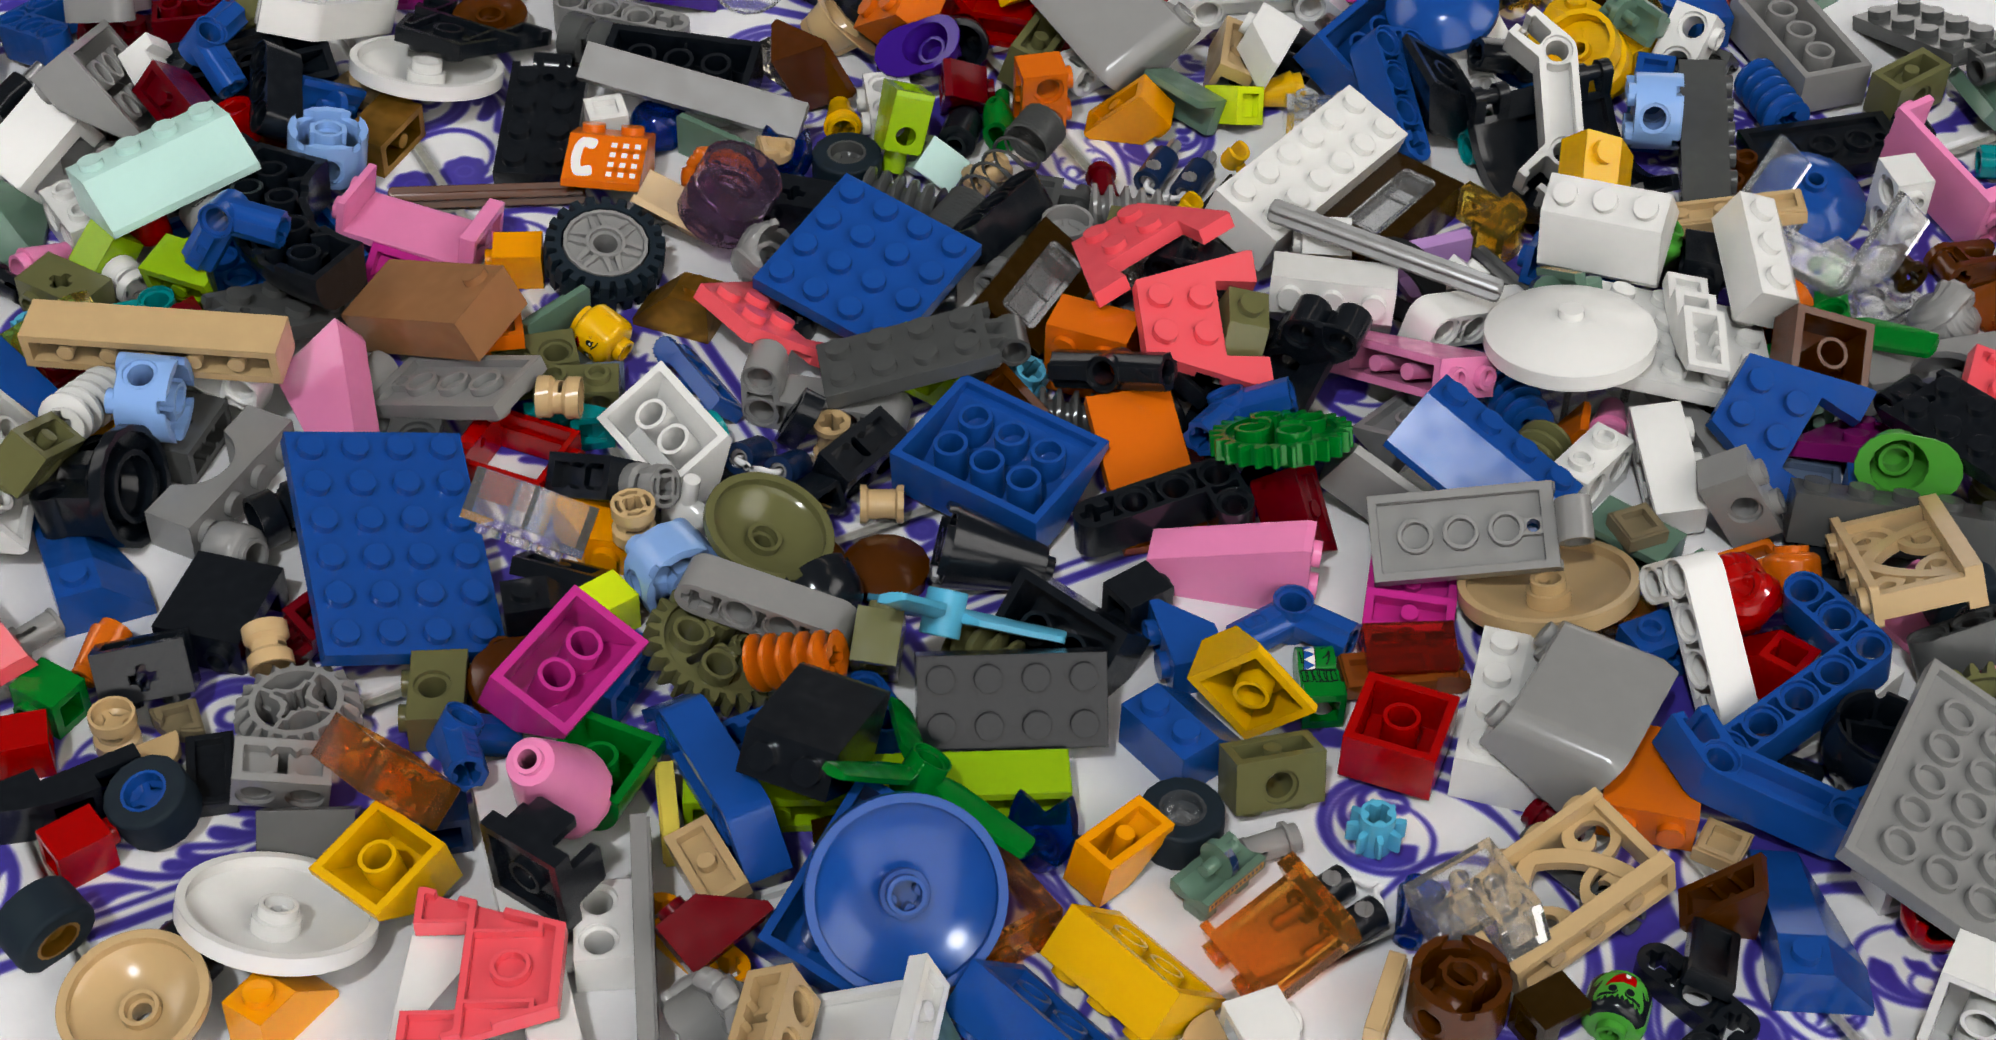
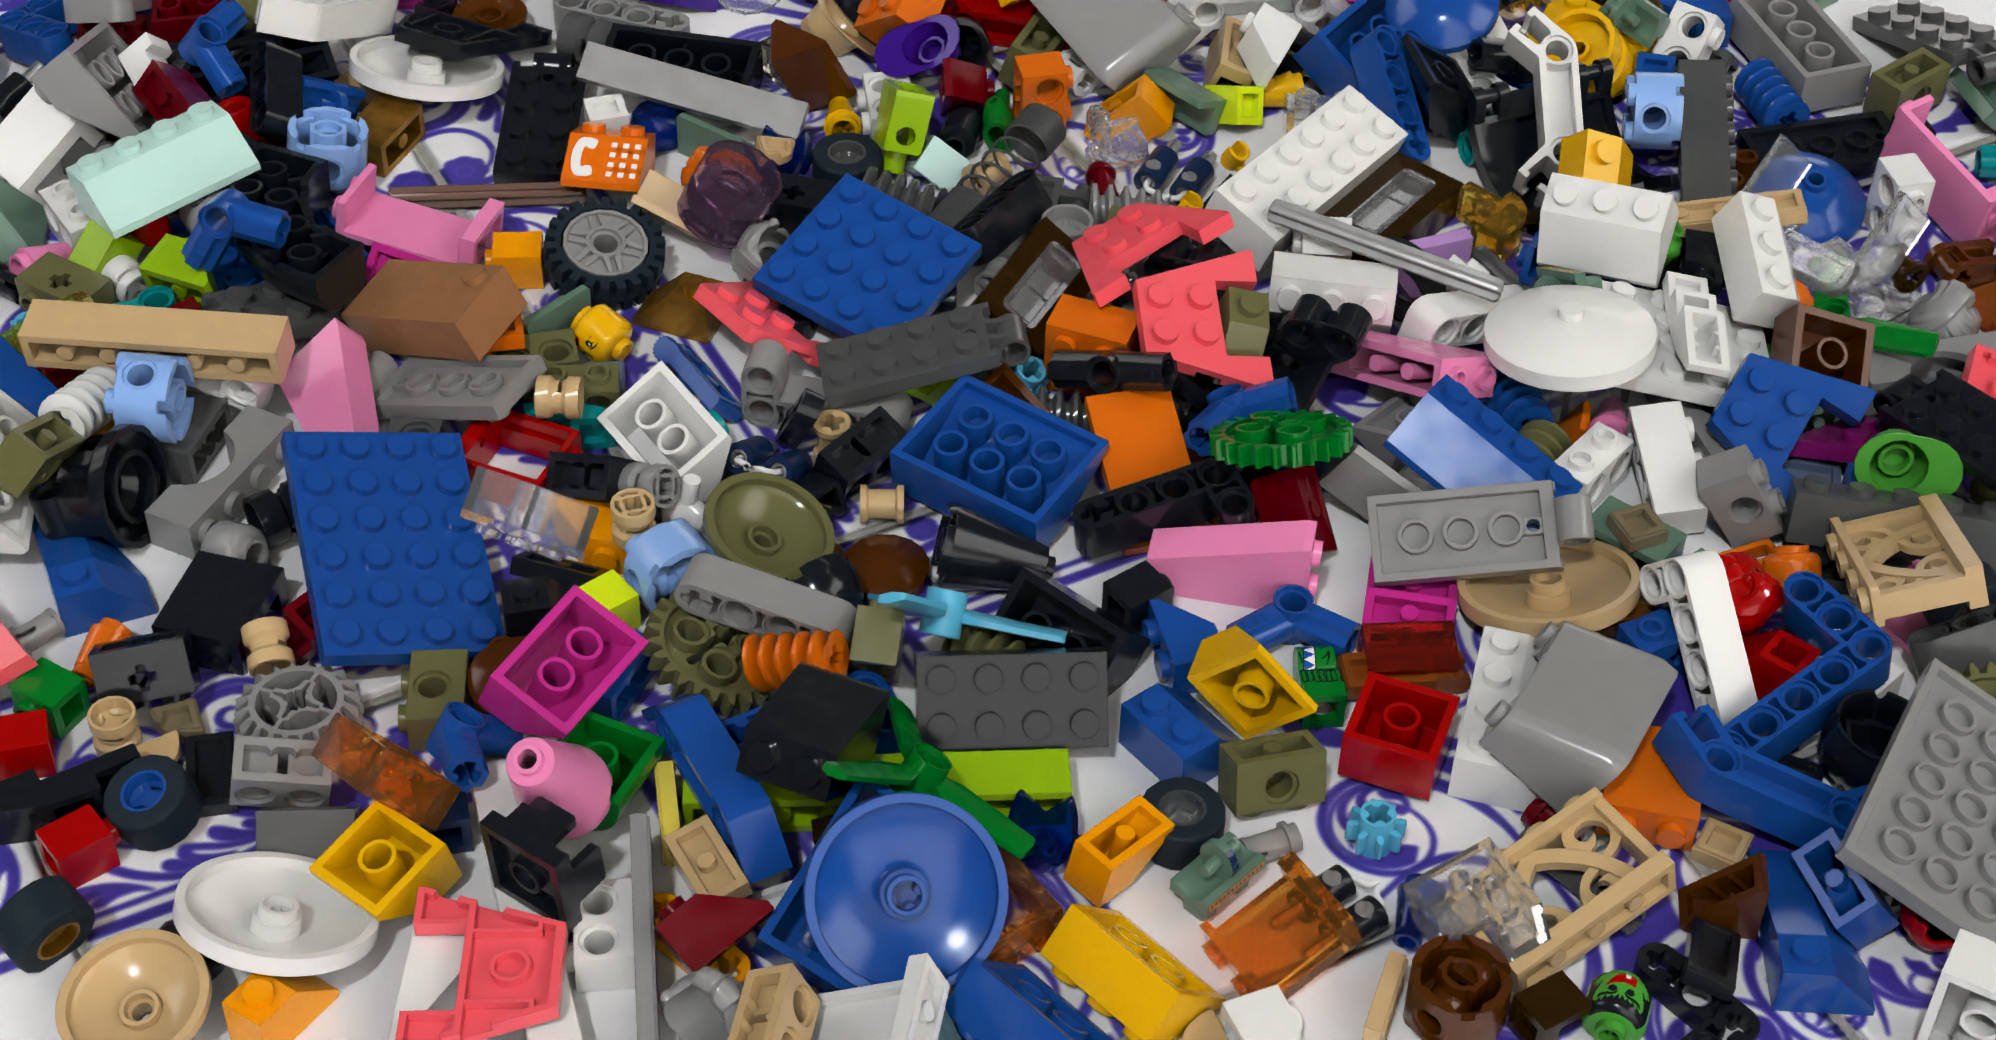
(1115, 141): none -> clear hair
(1846, 896): none -> blue brick

